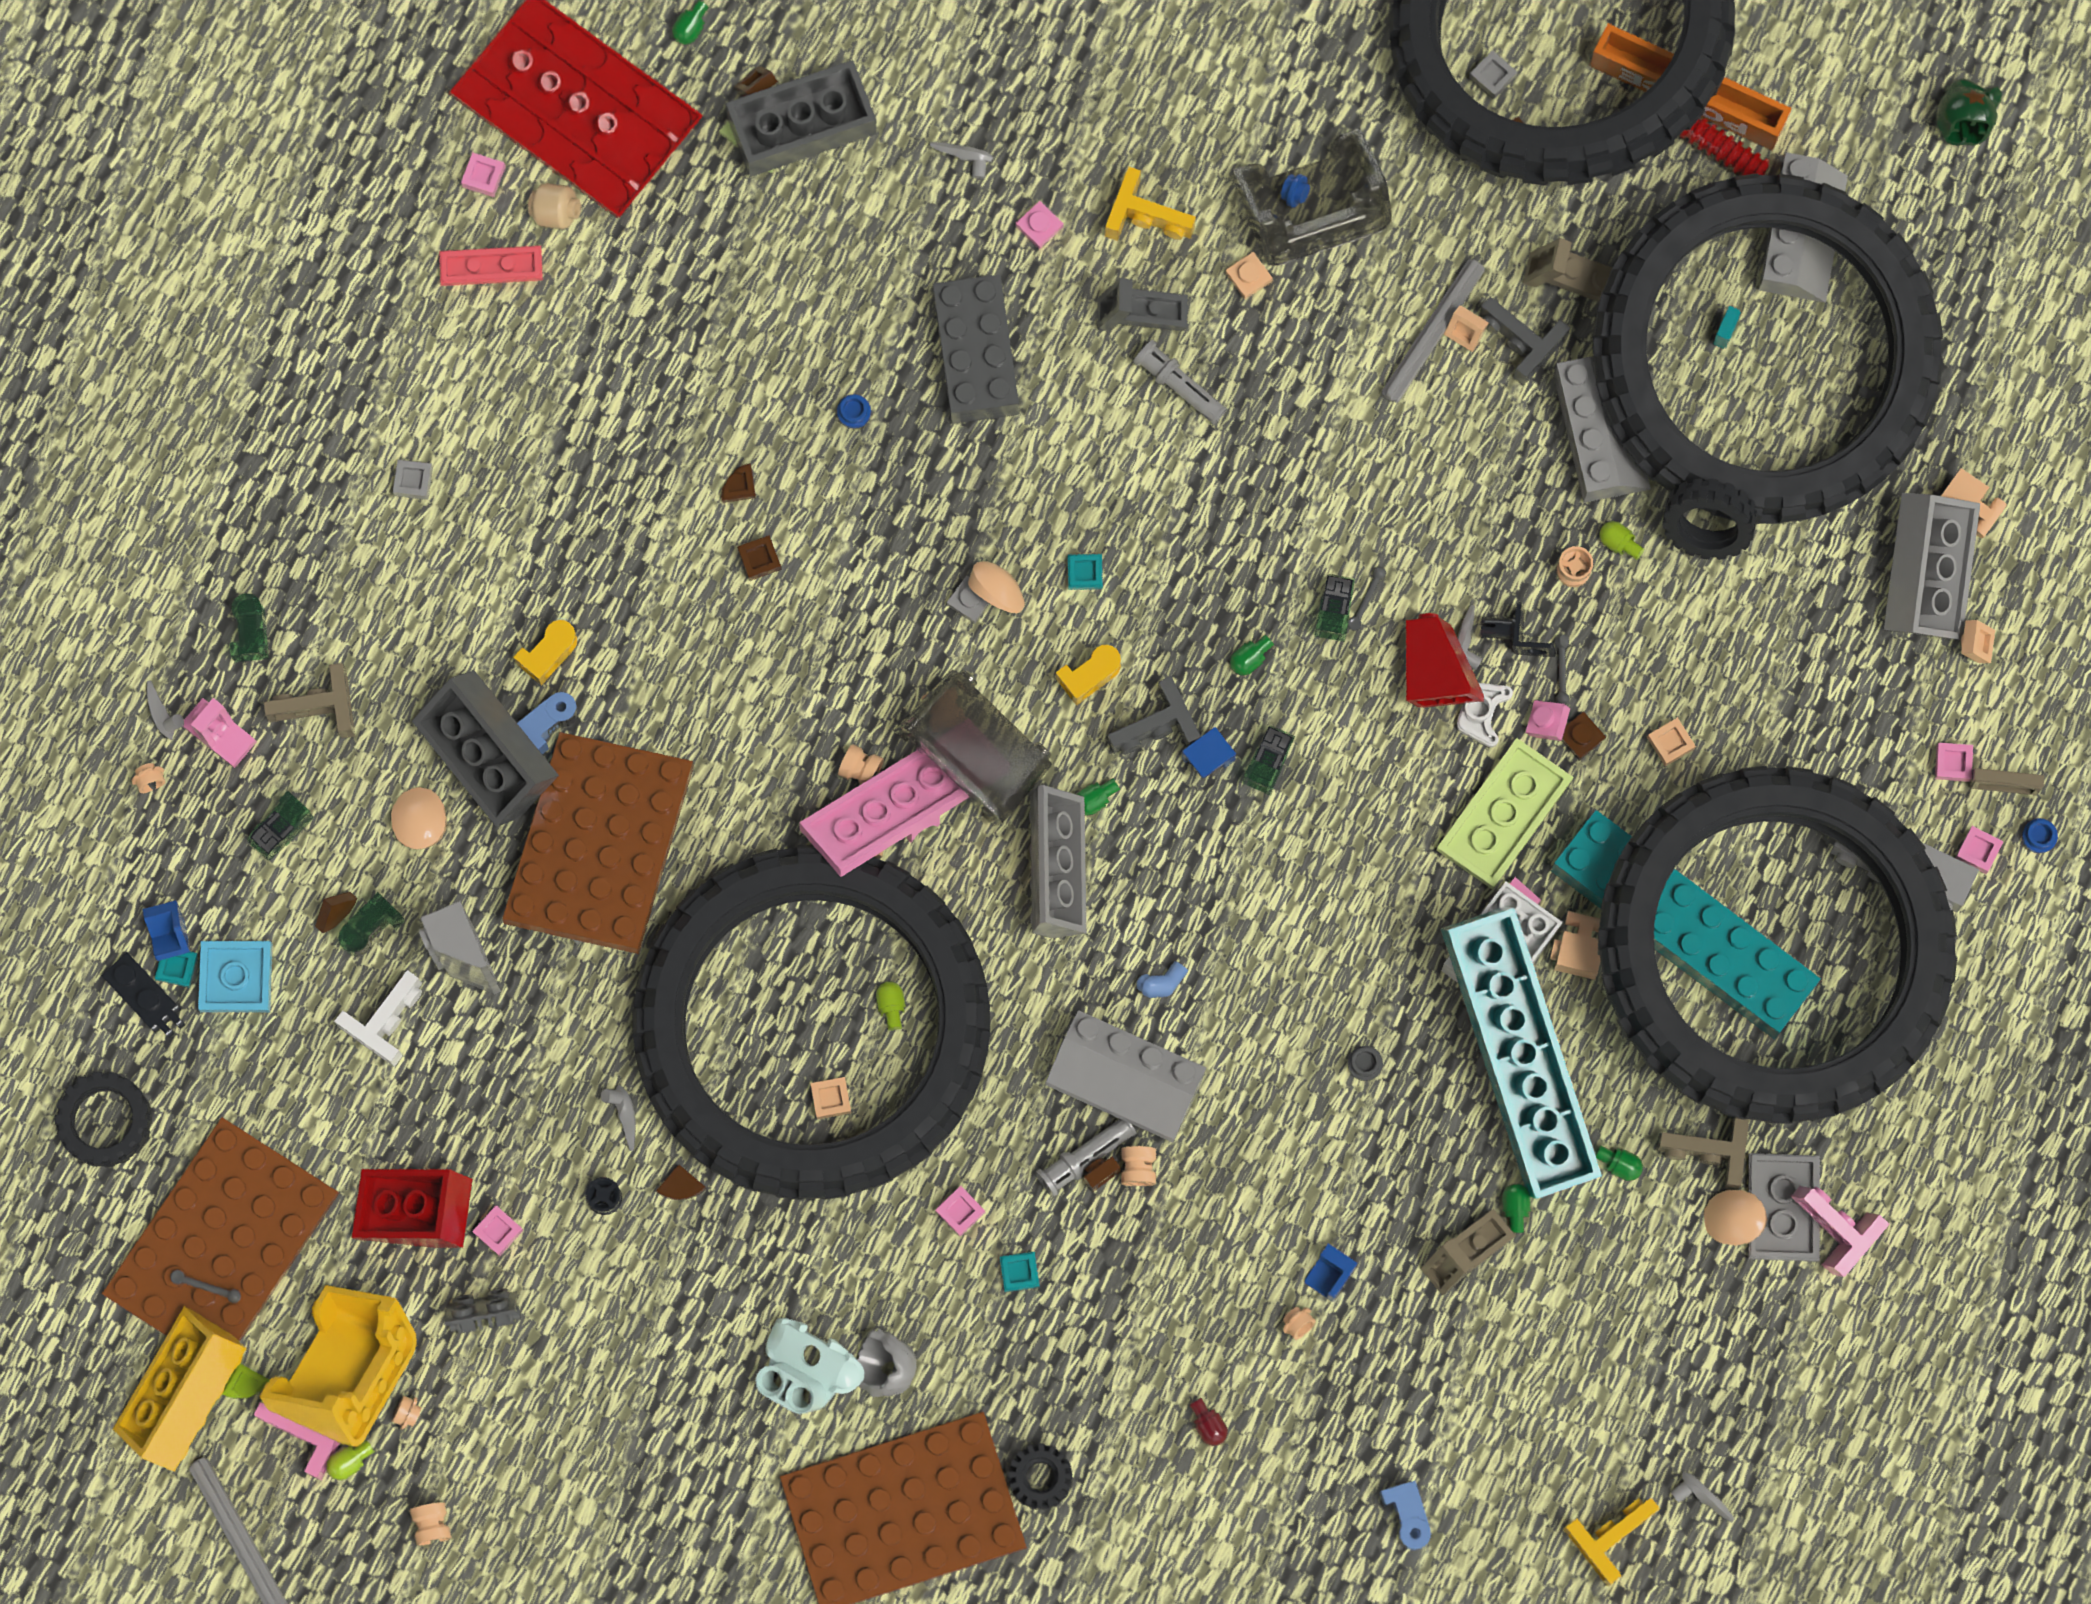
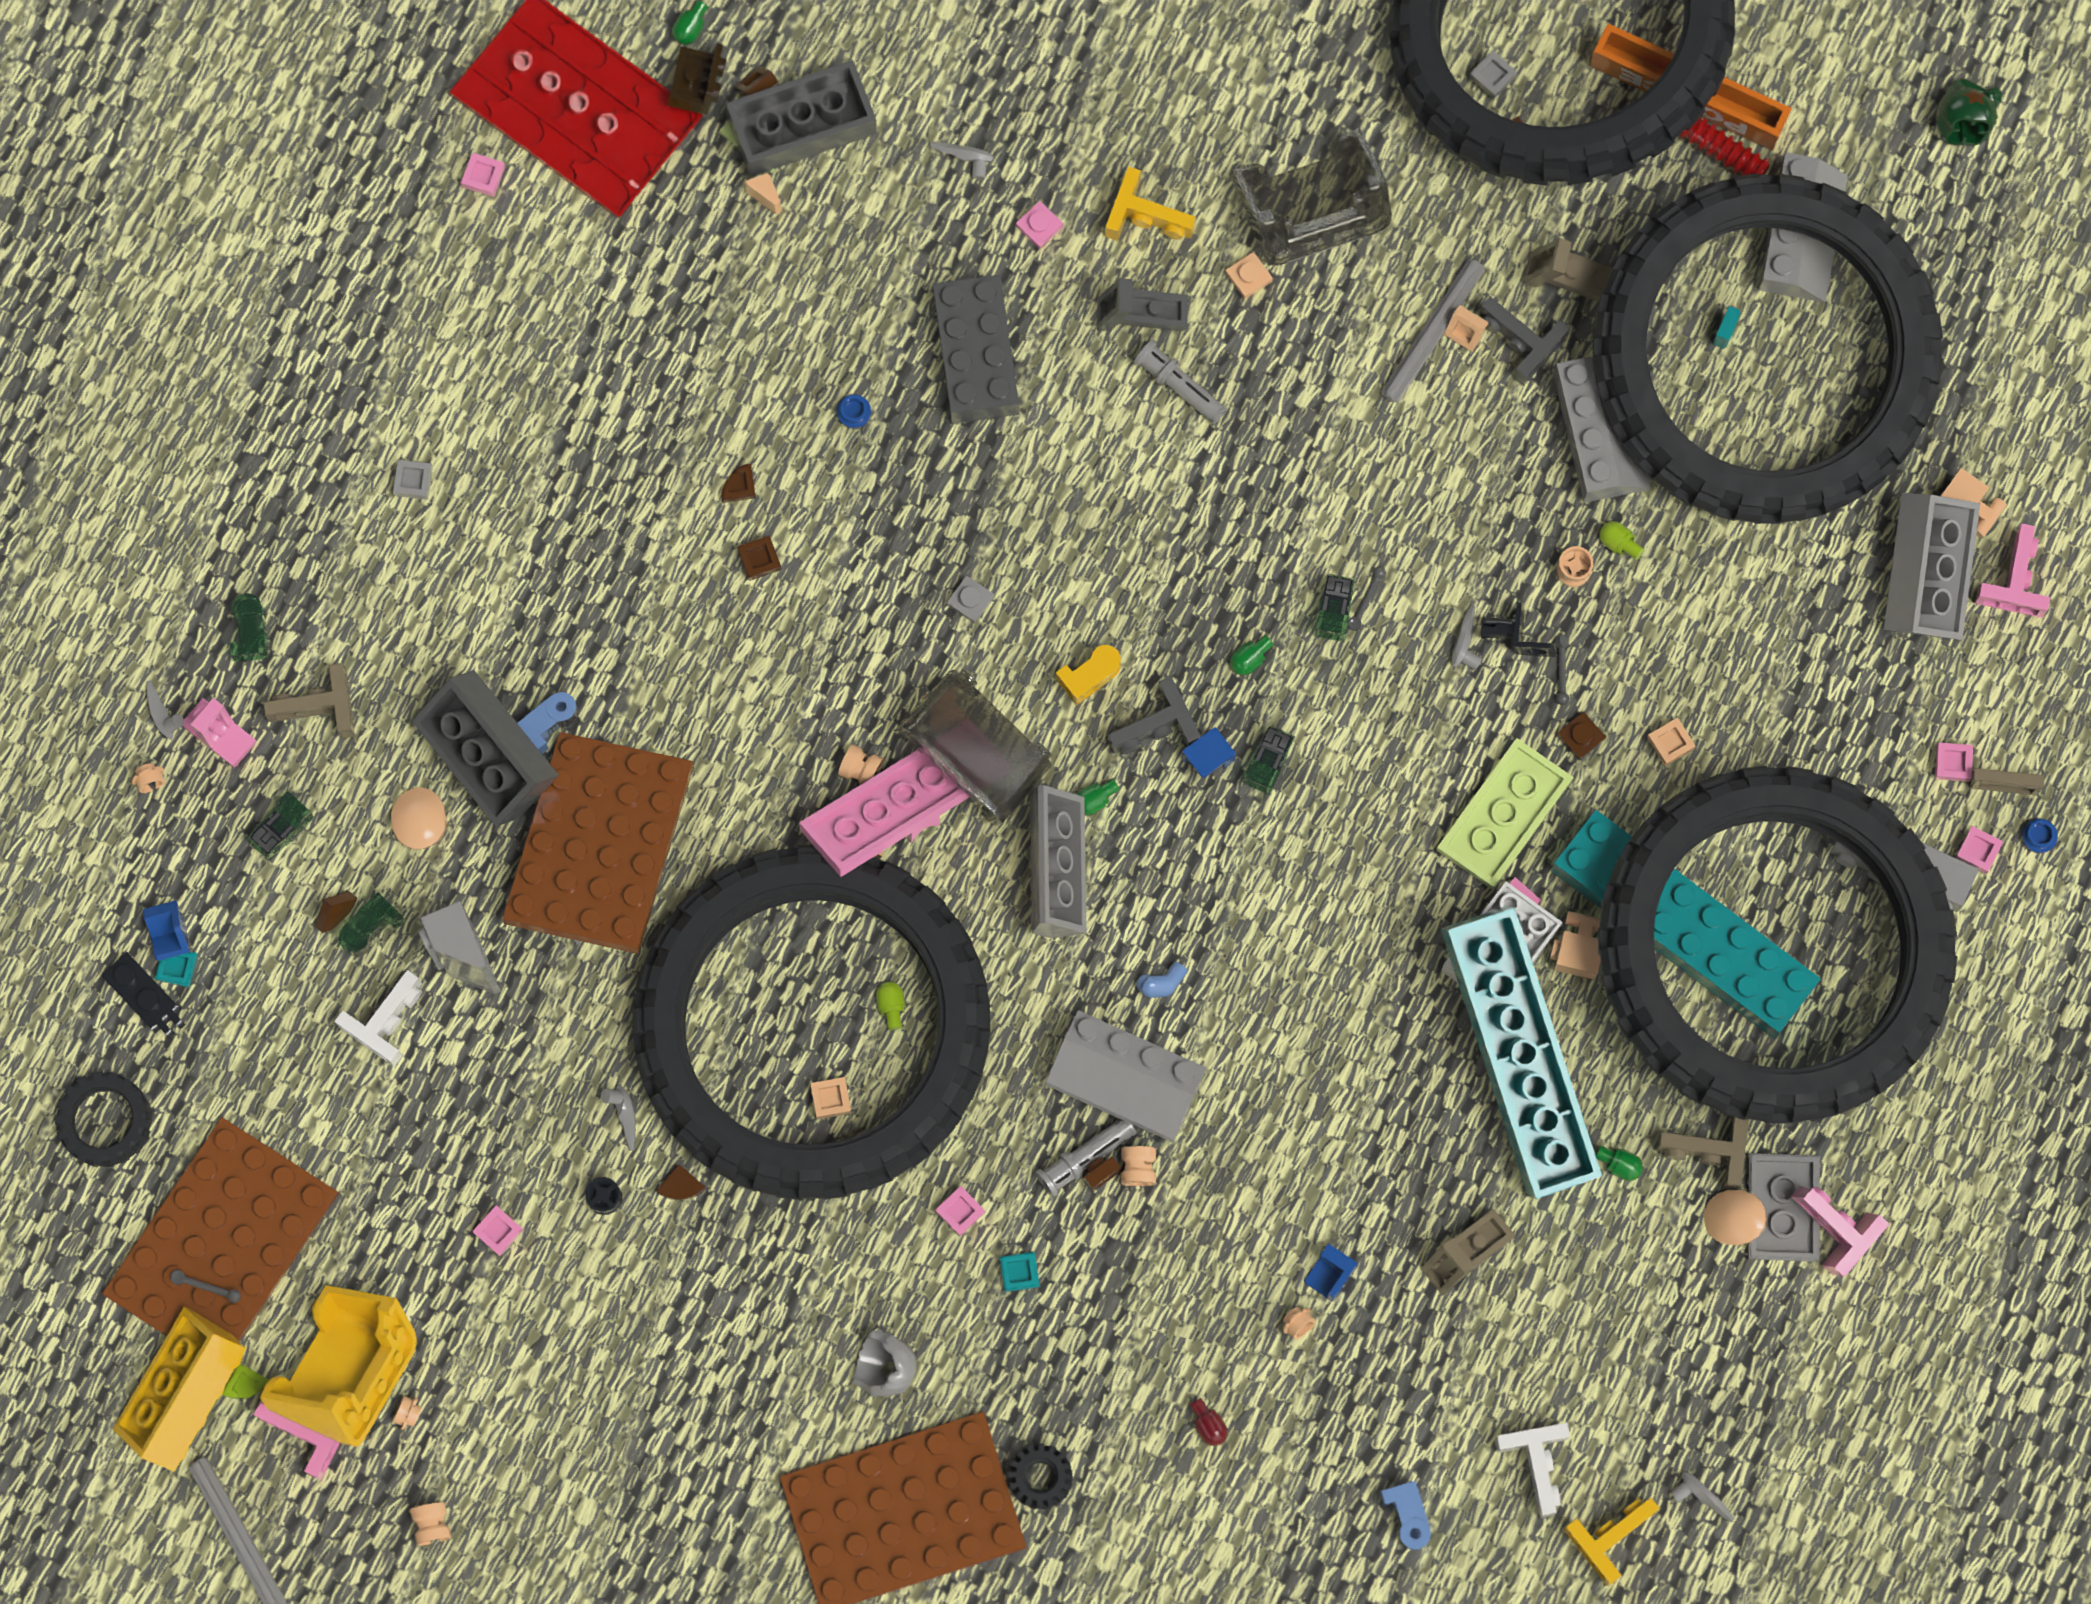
(235, 976): medium azure plate -> none
(347, 1461): lime cylinder -> none
(412, 1207): red slope -> none
(465, 1310): dark grey hinge -> none
(491, 265): coral tile -> none
(549, 652): yellow leg -> none
(554, 206): tan head -> none
(695, 79): none -> dark brown bracket
(764, 191): none -> light nougat slope
(834, 1373): light aqua piece -> none
(996, 587): light nougat hat -> none
(1085, 572): teal tile -> none
(1295, 190): blue plate -> none
(1365, 1063): dark grey plate -> none
(1437, 665): red slope -> none
(1476, 716): white piece -> none
(1516, 1206): green cylinder -> none
(1539, 1461): none -> white bracket
(1547, 720): bright pink plate -> none
(1713, 496): black tyre -> none
(1977, 641): light nougat plate -> none
(2019, 579): none -> bright pink bracket

